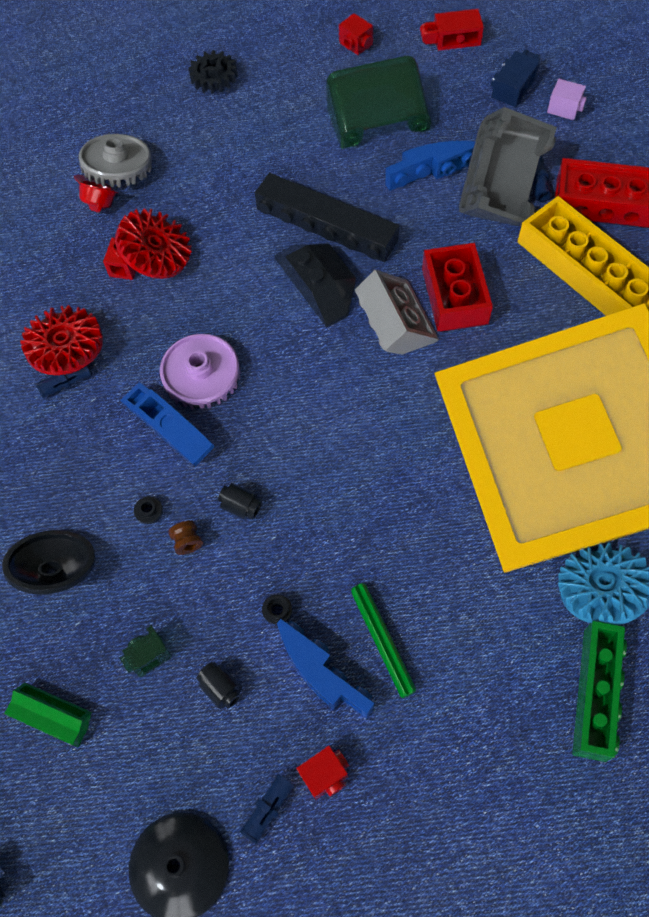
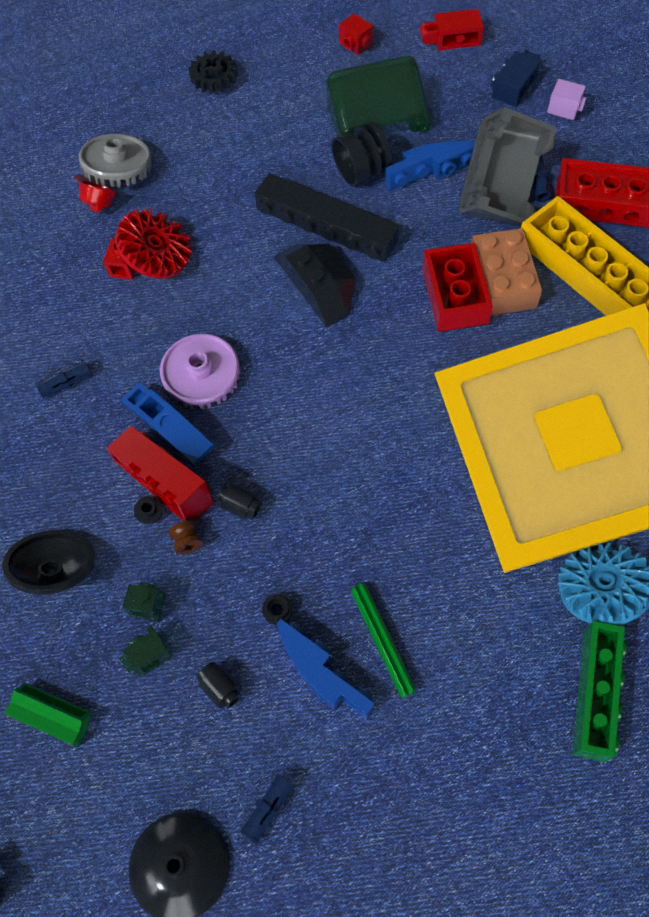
(62, 341): red wheel -> none
(144, 601): none -> clear green brick
(161, 474): none -> red wedge
(324, 772): red brick -> none
(361, 153): none -> black wheel
(395, 313): light grey slope -> none
(508, 271): none -> nougat brick

